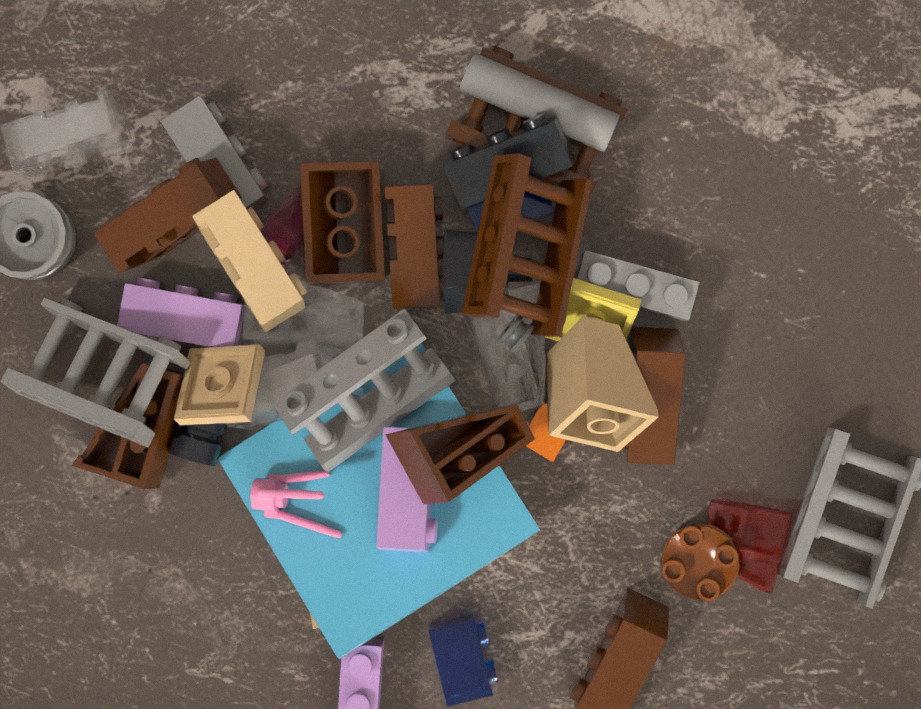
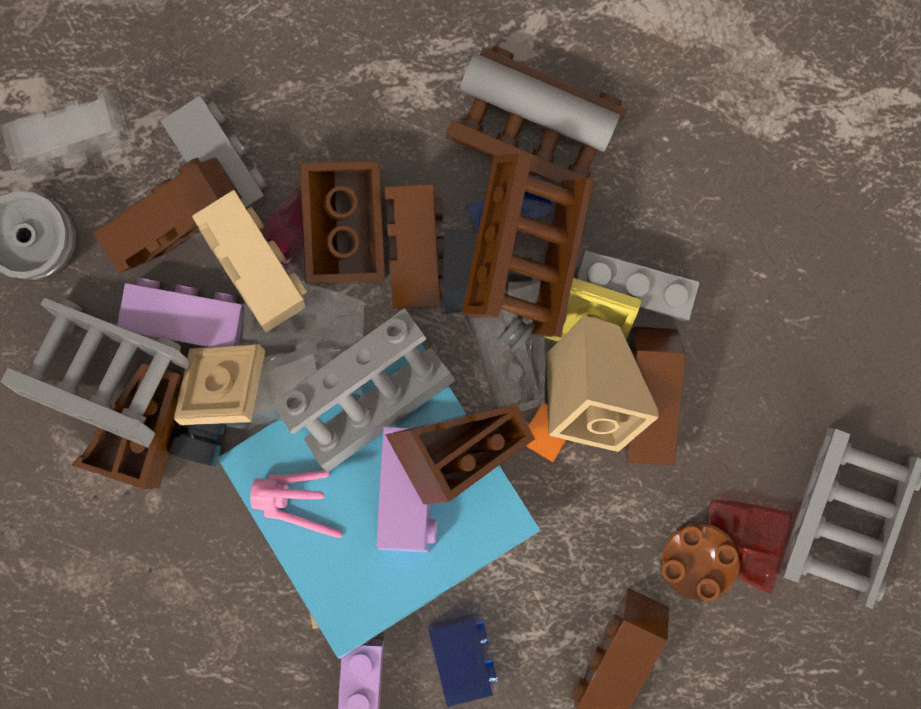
(540, 140): black brick -> none

